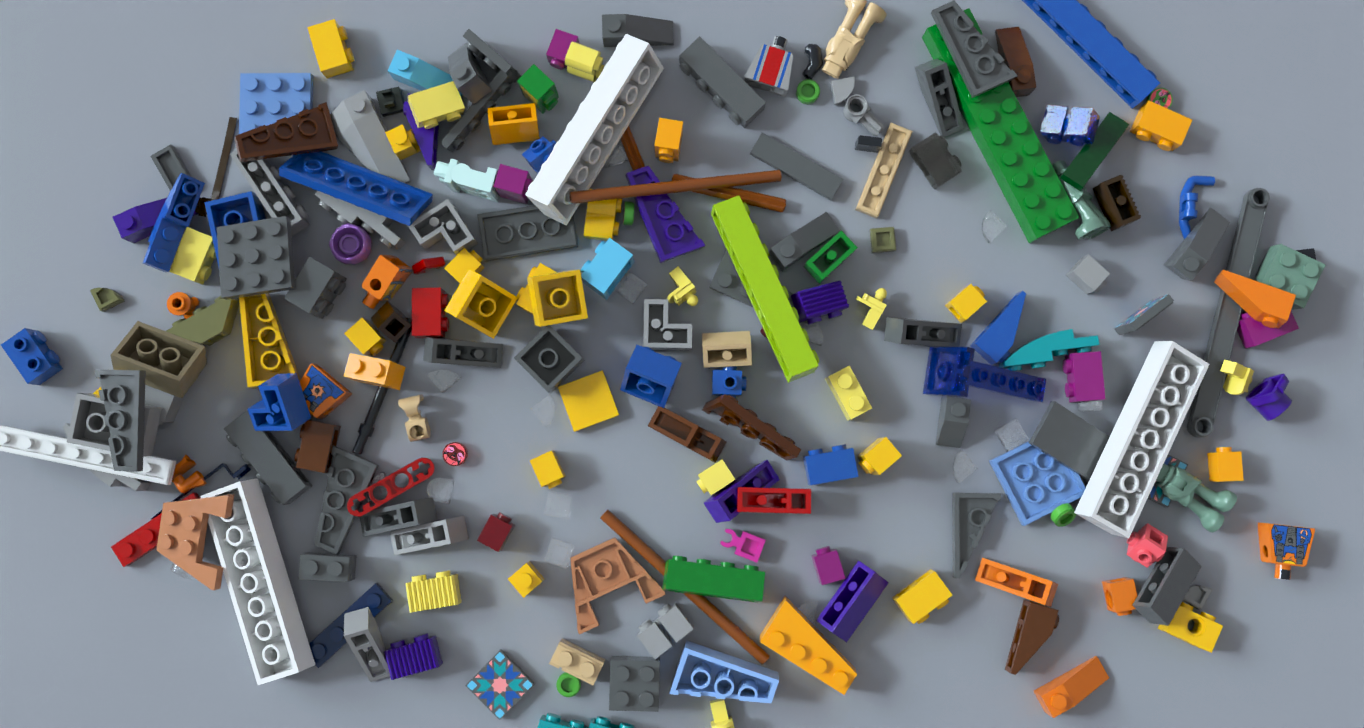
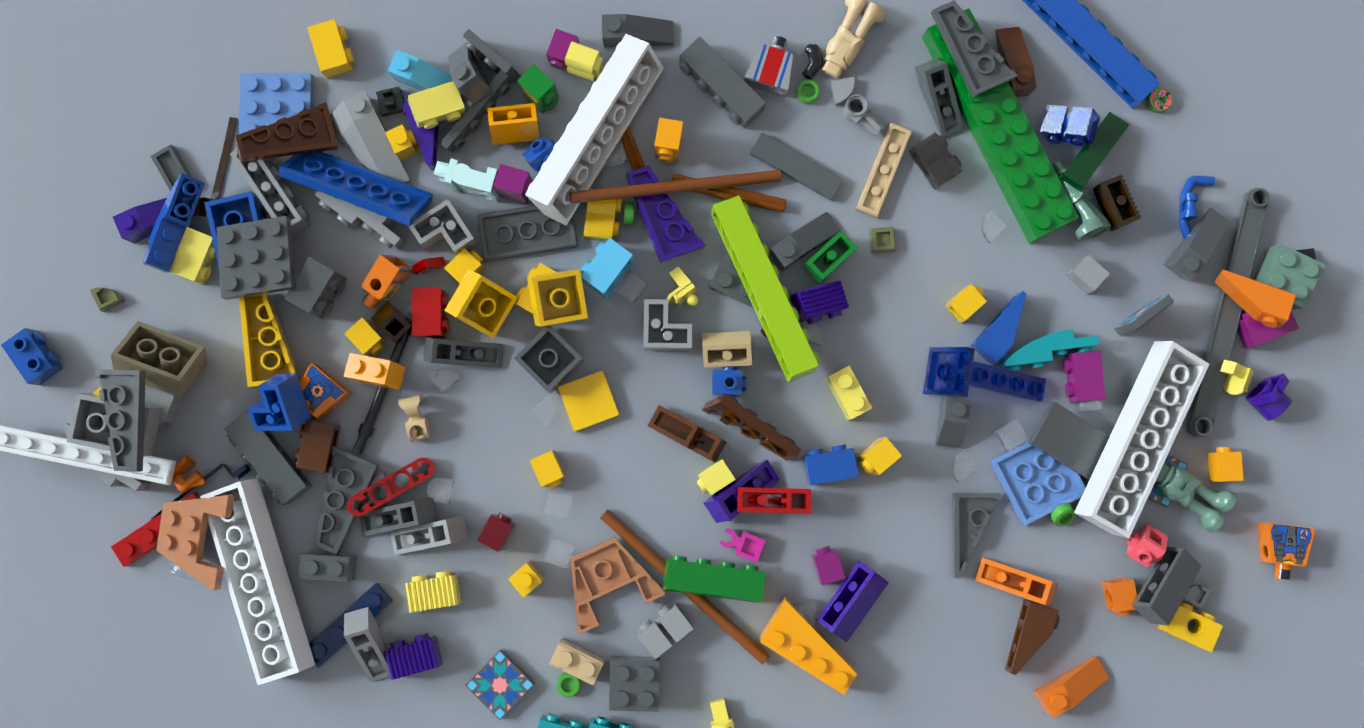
(187, 307): orange brick -> none
(208, 323): olive slope -> none
(350, 244): medium lavender hair -> none
(455, 454): tile -> none
(650, 376): blue brick -> none
(722, 676): light blue wedge -> none
(868, 143): black tile -> none
(876, 307): light yellow piece -> none
(922, 332): dark grey slope -> none
(922, 597): yellow brick -> none
(1160, 126): light orange brick -> none

